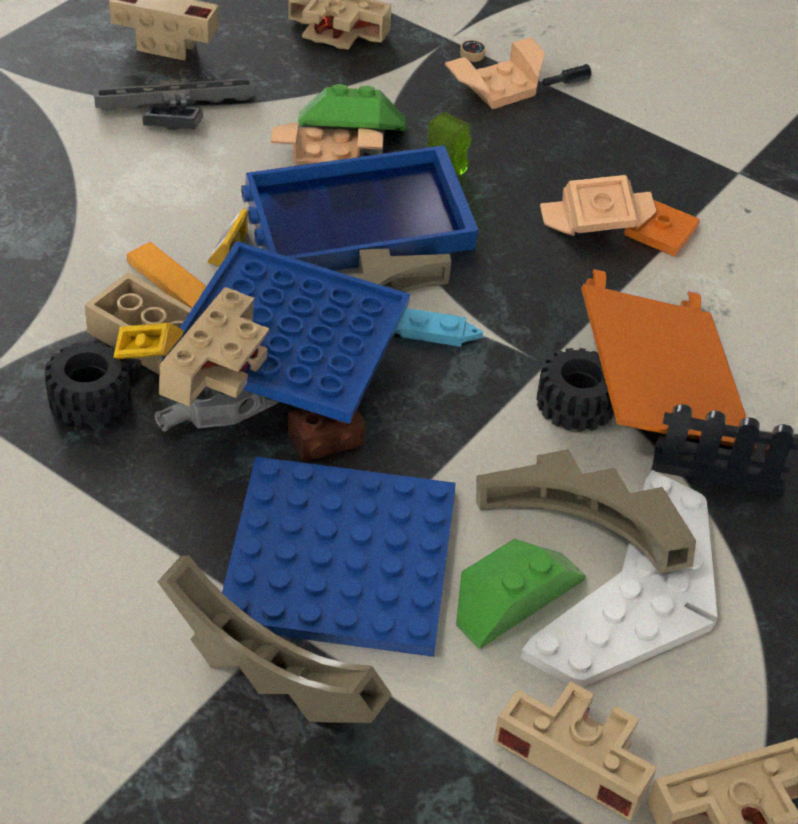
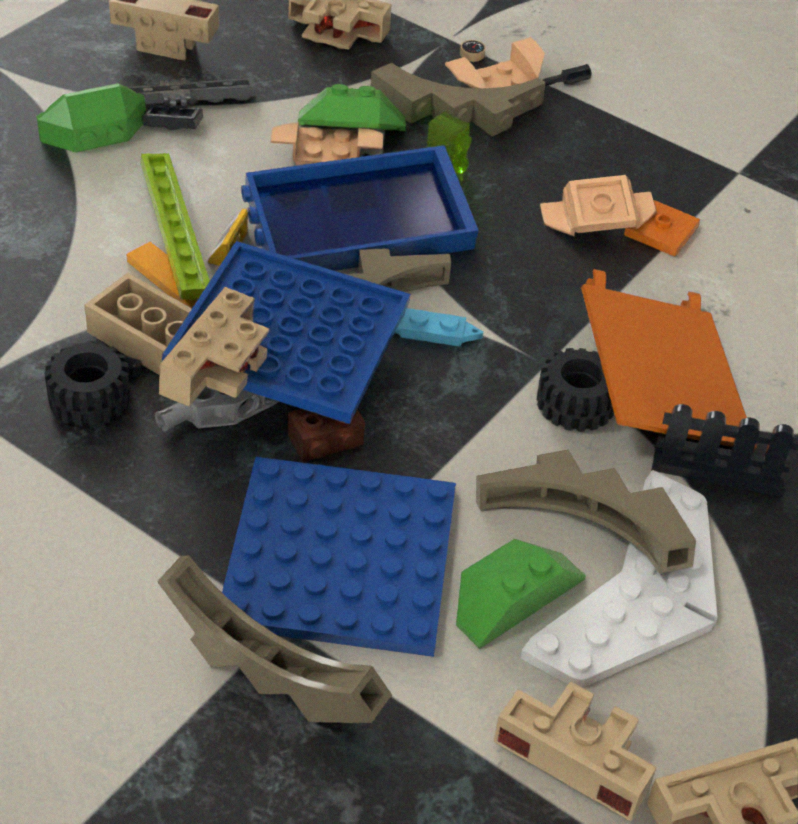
(92, 118): none -> bright green wedge
(146, 340): yellow slope -> none
(175, 225): none -> lime plate
(487, 107): none -> dark tan arch

